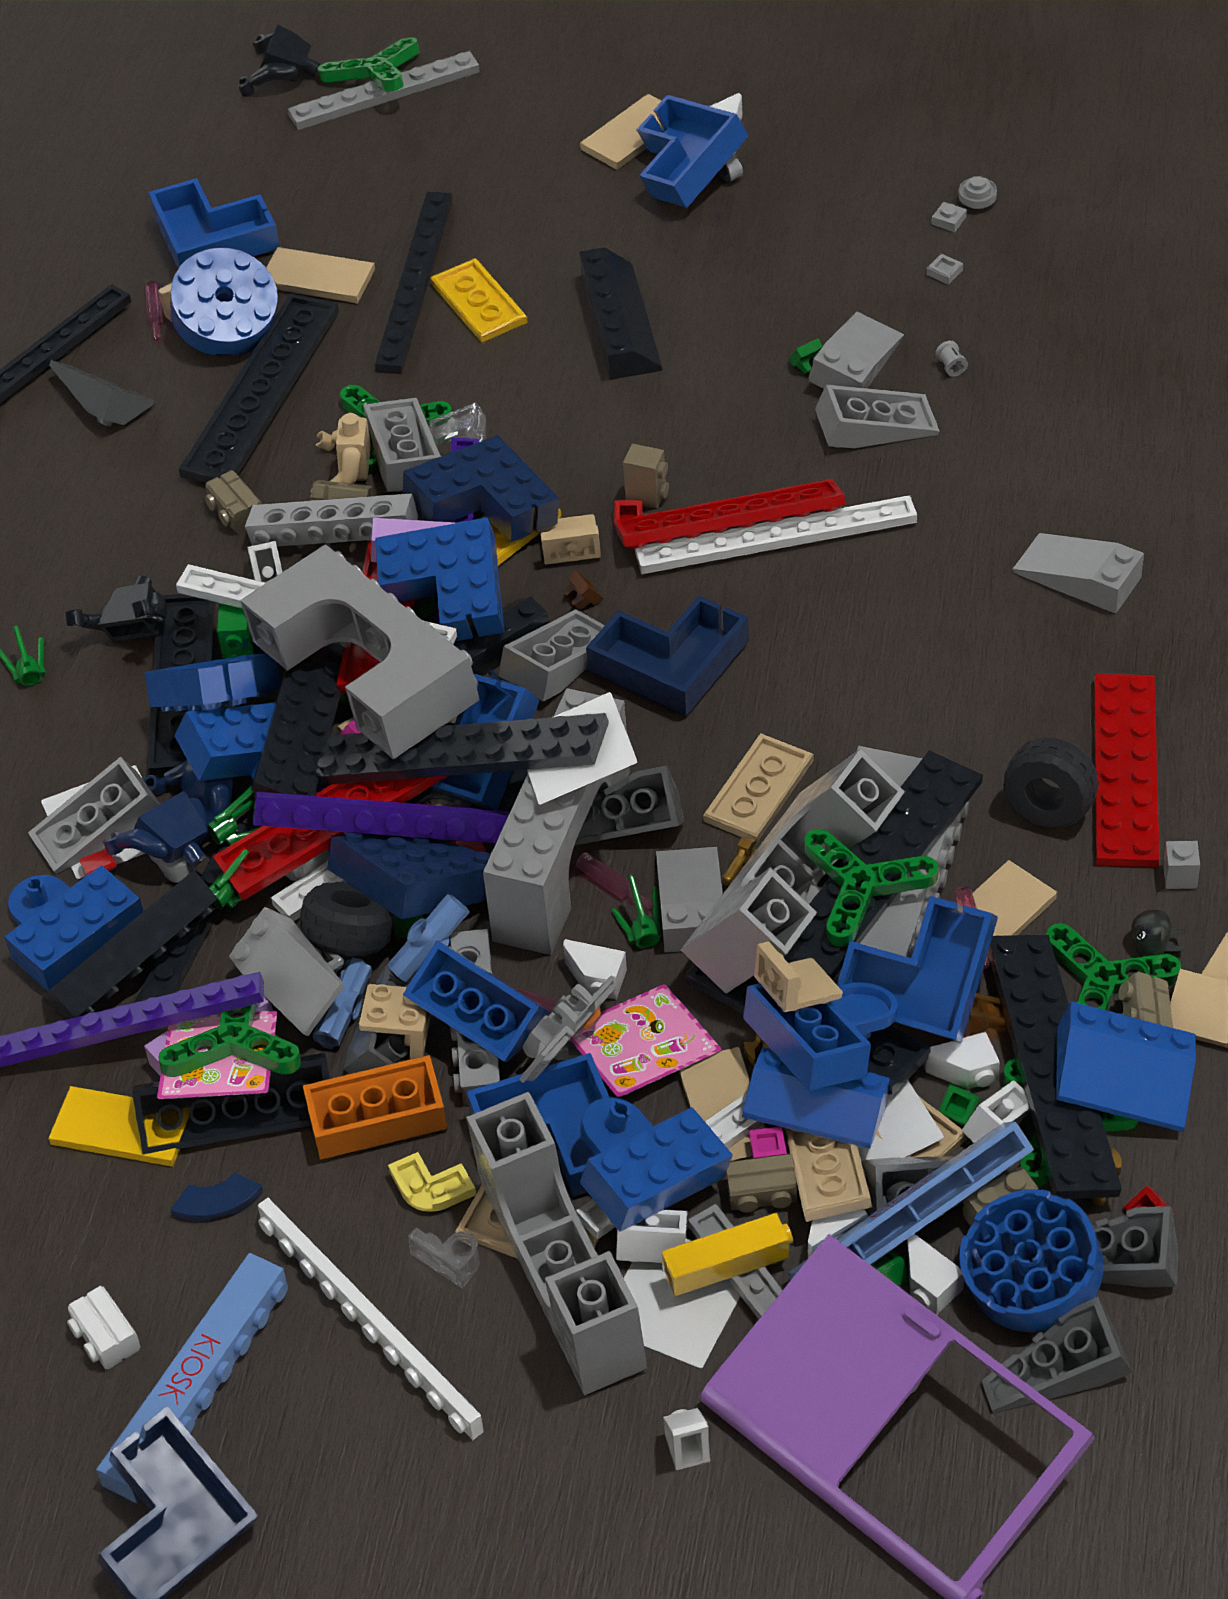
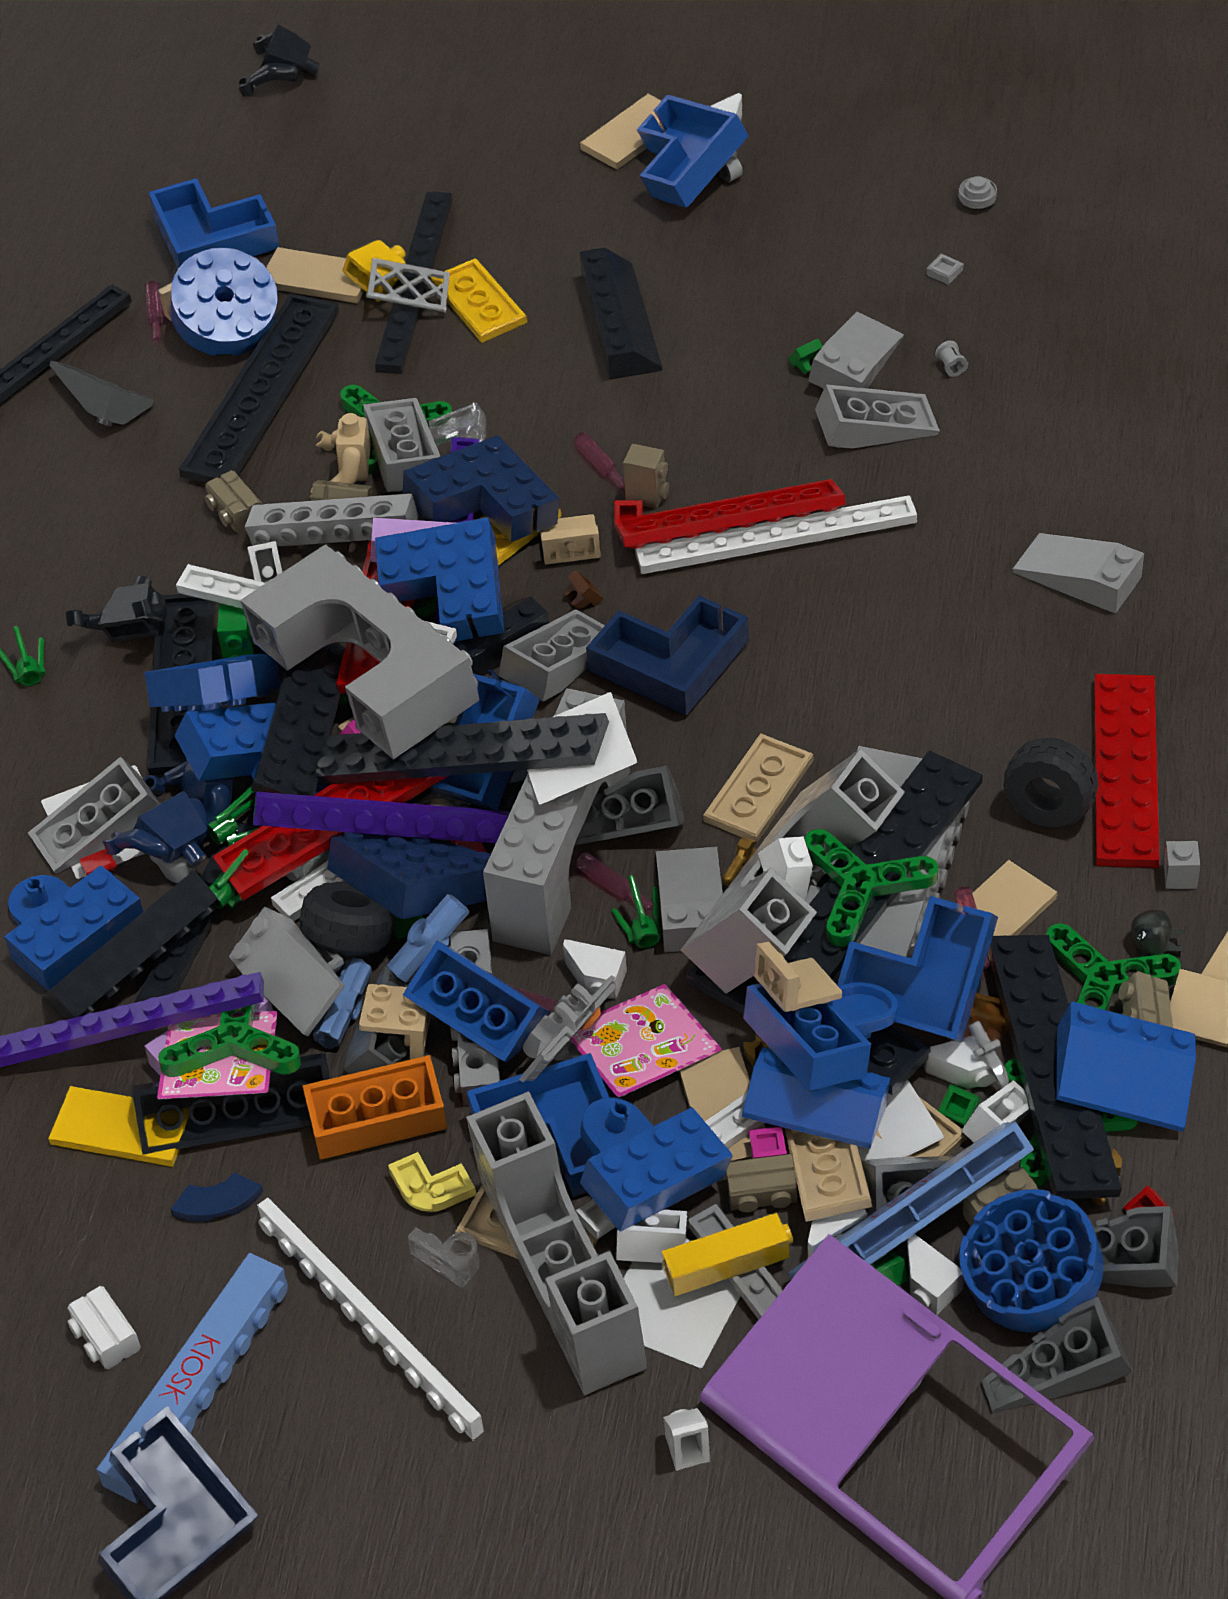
(358, 264): none -> yellow torso
(370, 94): light grey plate -> none
(379, 68): green piece -> none
(423, 273): none -> light grey window
(598, 458): none -> clear pink axle
(790, 861): none -> white slope
(949, 216): light grey plate -> none
(987, 1049): none -> light grey piece

